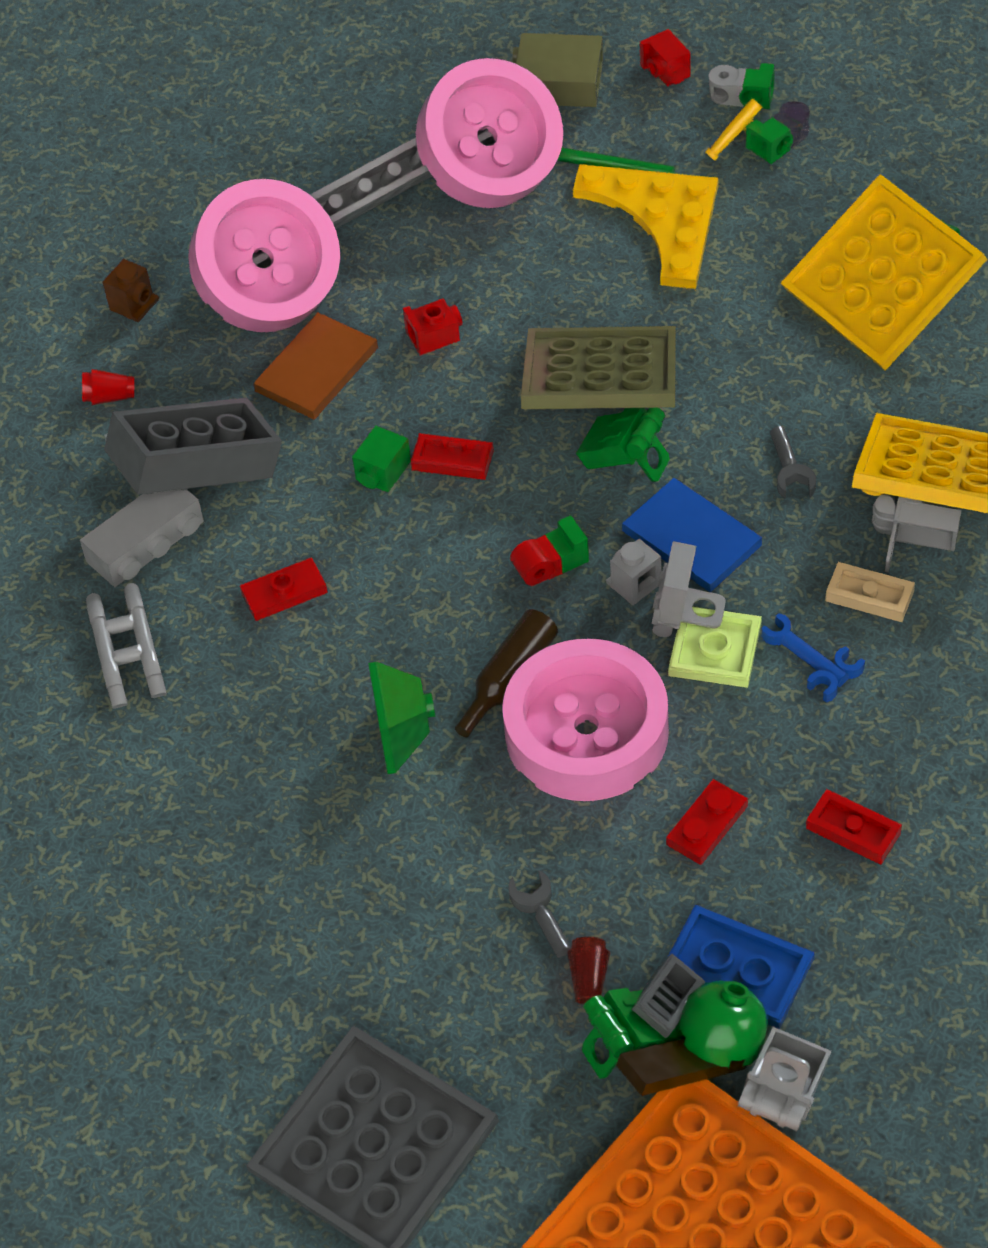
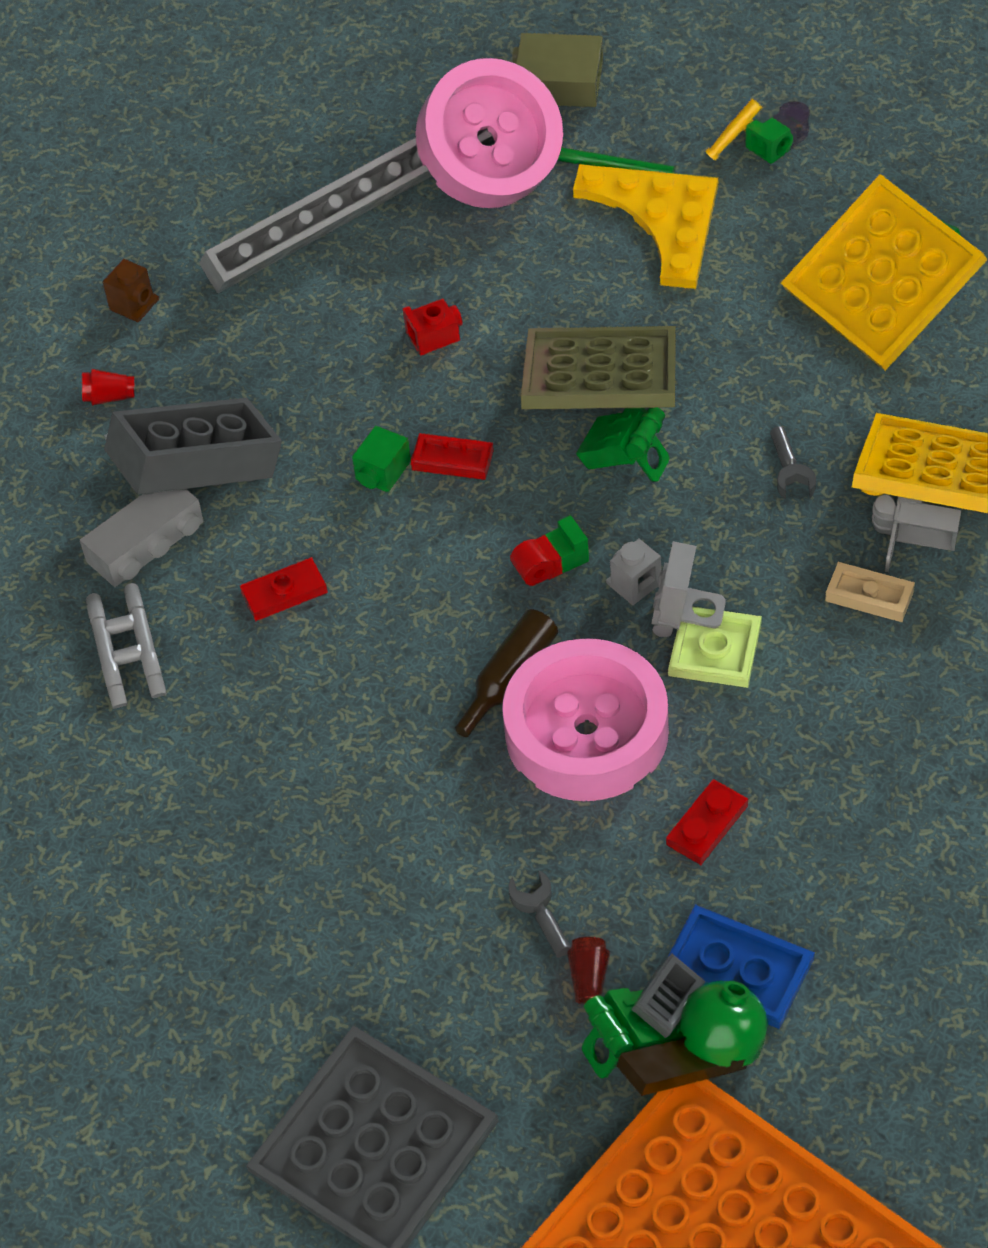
(284, 226): bright pink brick -> none
(315, 365): dark orange tile -> none
(400, 712): green slope -> none
(665, 57): red brick -> none
(688, 518): blue tile -> none
(740, 85): leg -> none
(784, 1079): light grey piece -> none
(826, 672): blue bar -> none
(853, 826): red plate -> none

